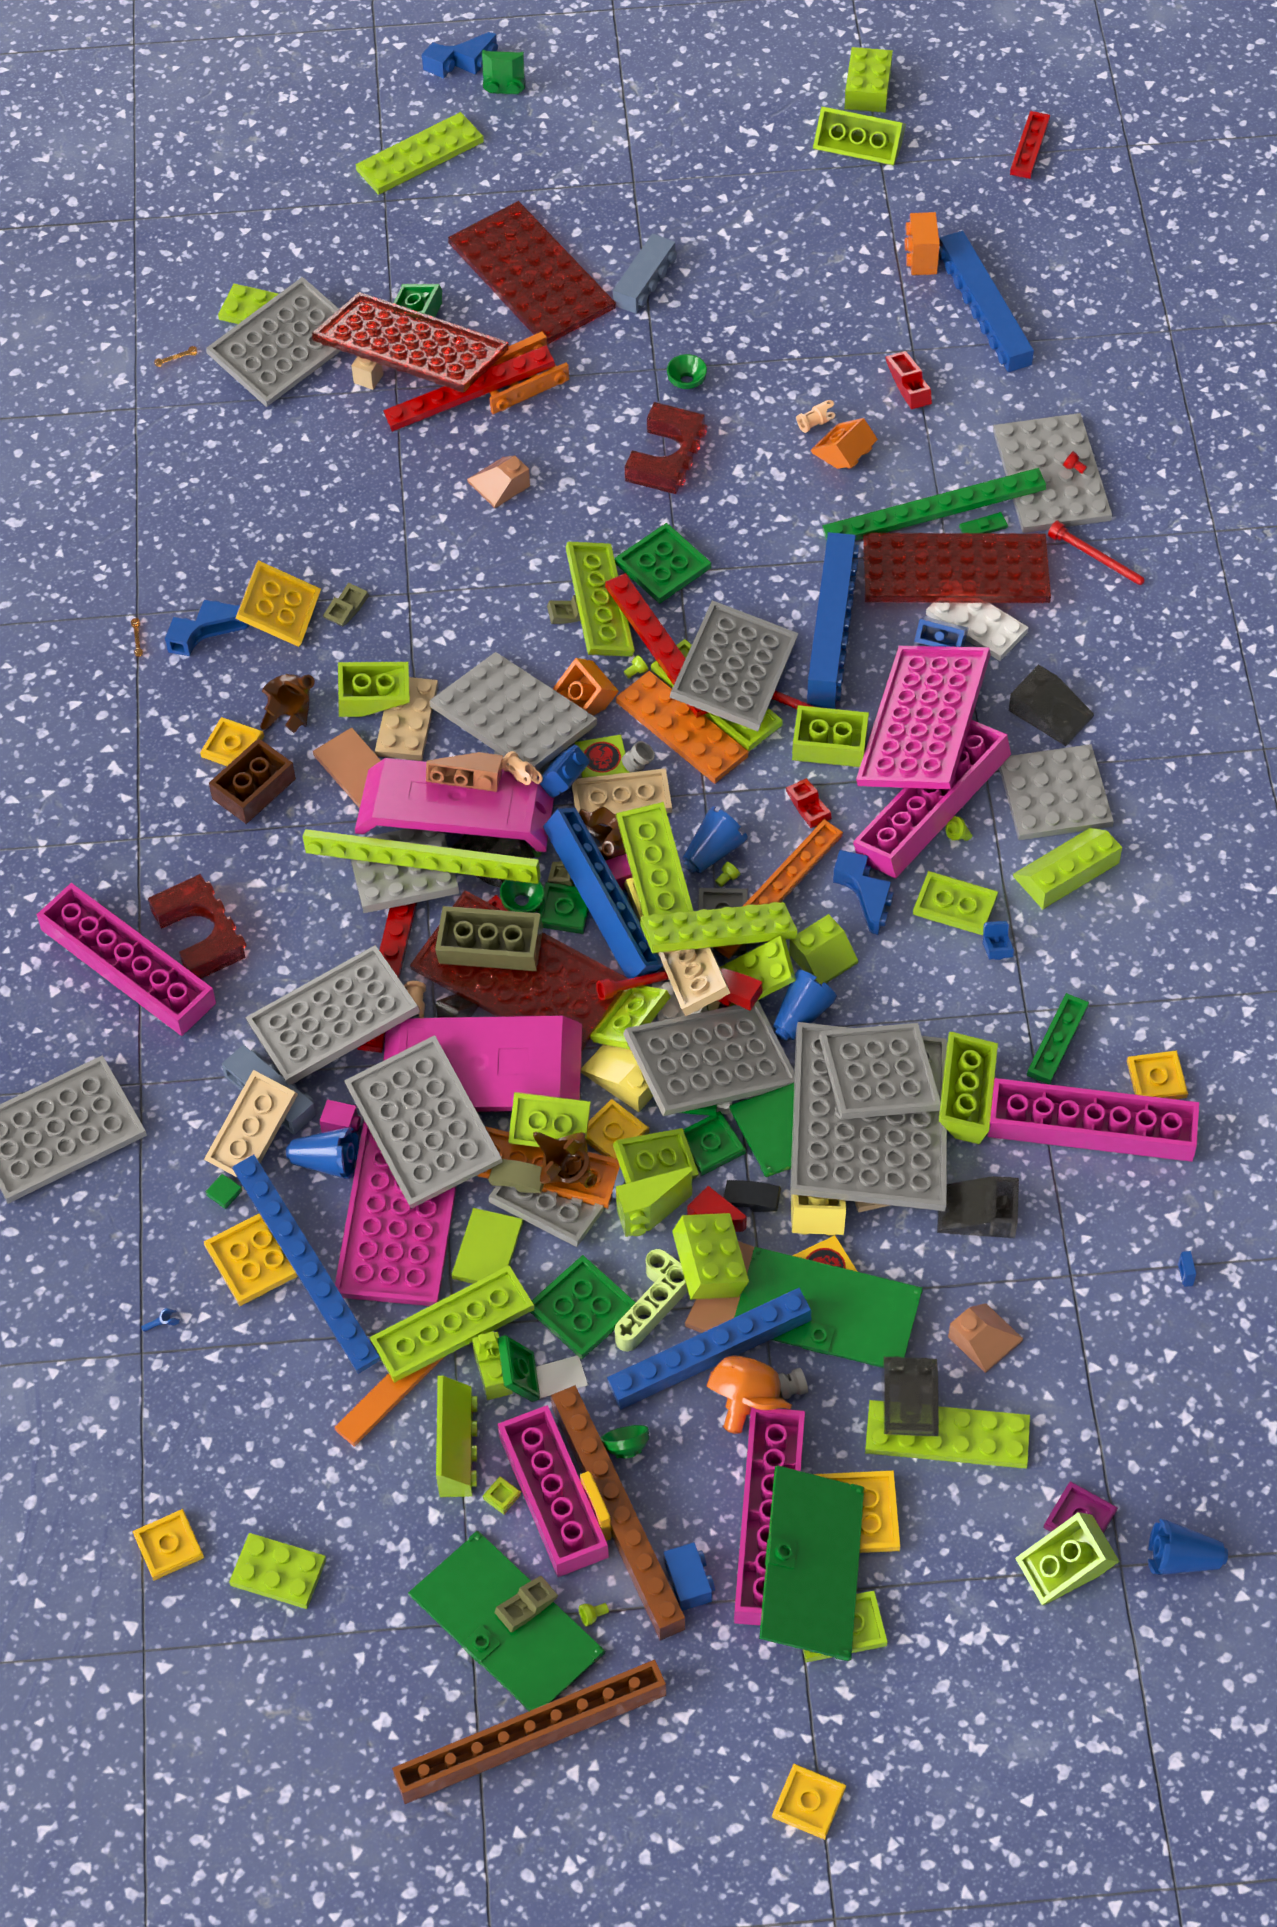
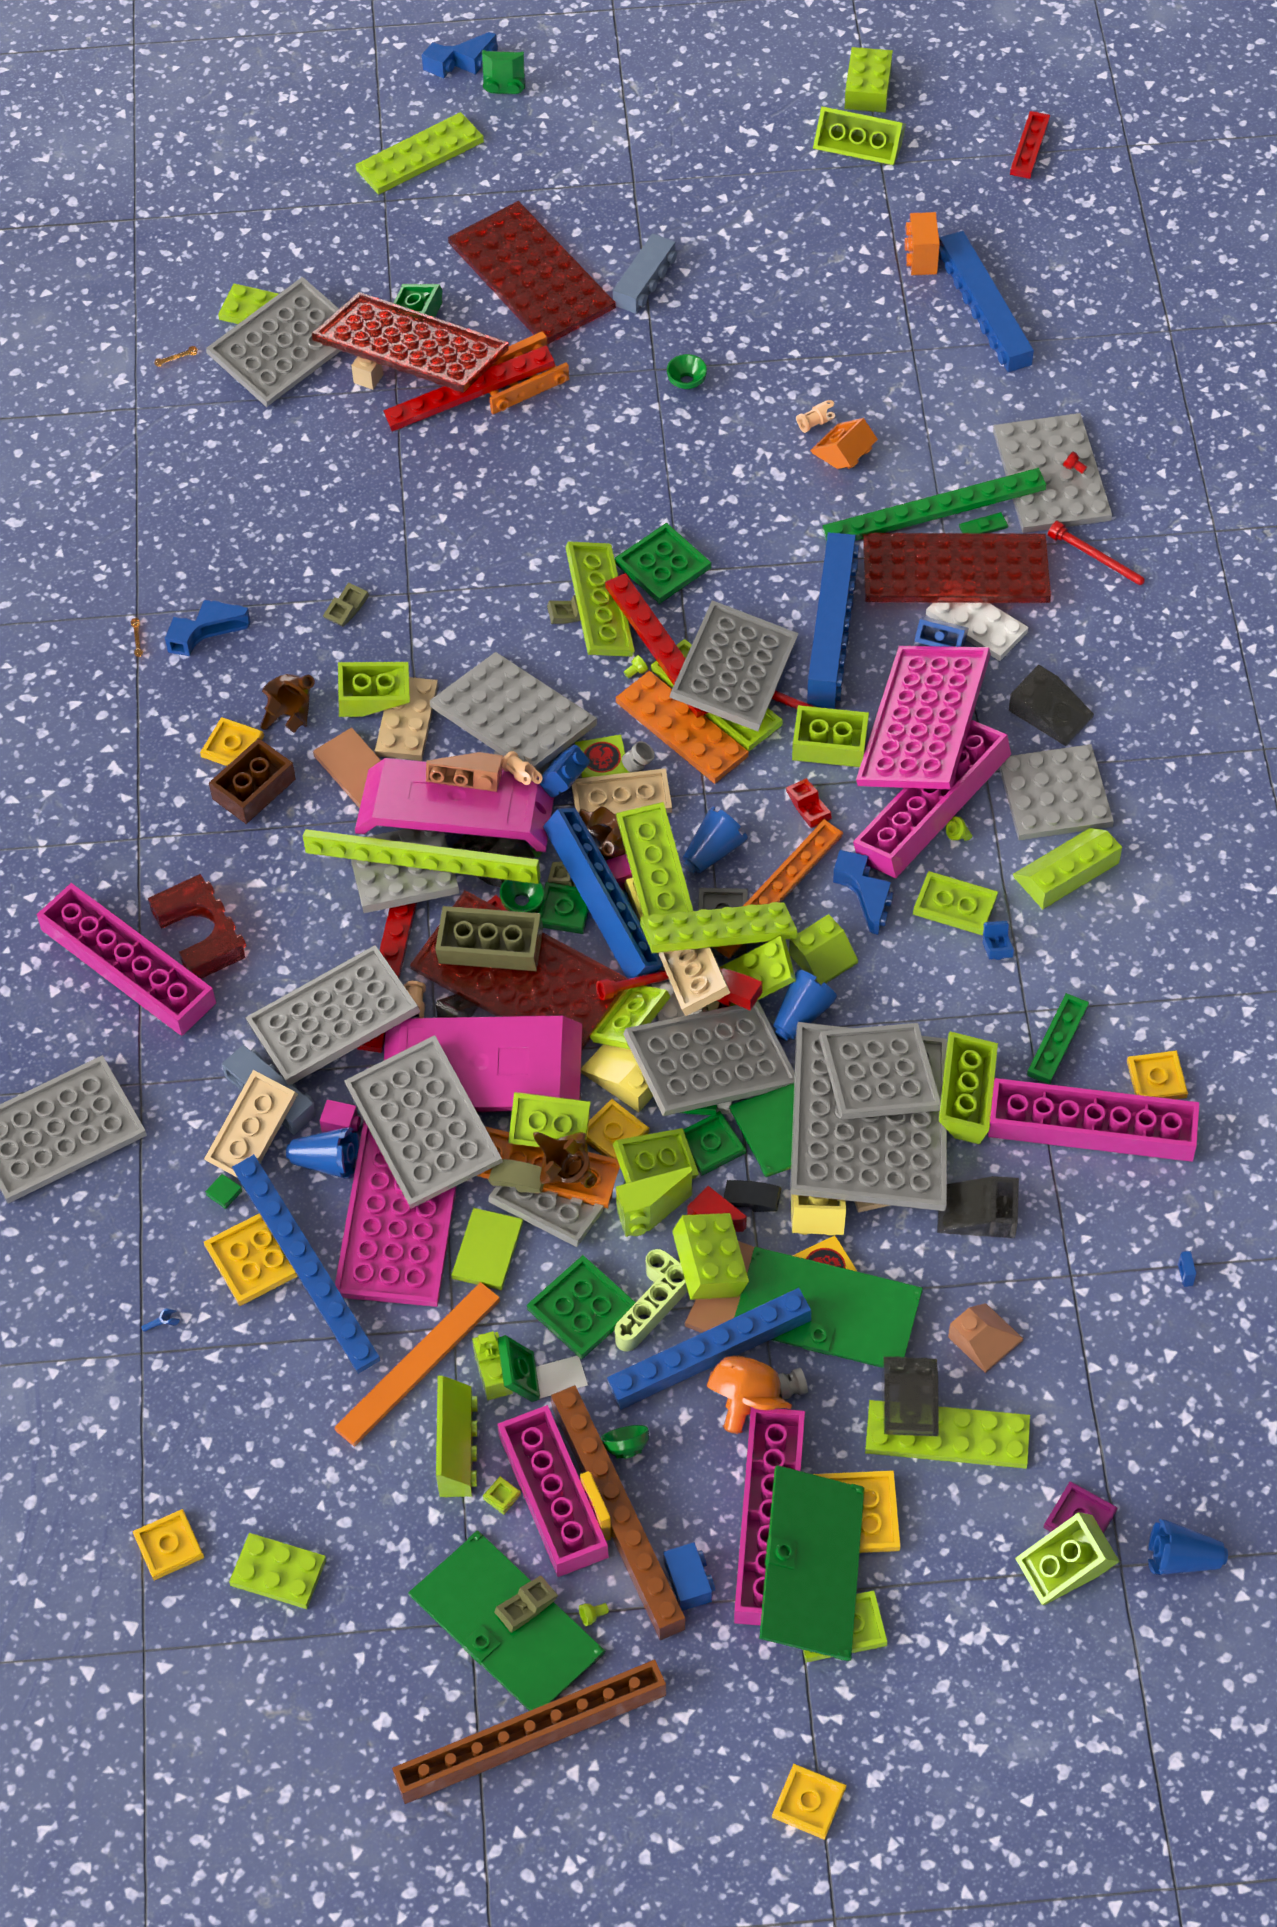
(278, 603): yellow plate -> none
(451, 1323): lime plate -> none
(501, 480): nougat slope -> none
(586, 686): orange slope -> none
(668, 471): clear red arch -> none
(729, 872): lime piece -> none
(909, 380): red slope -> none

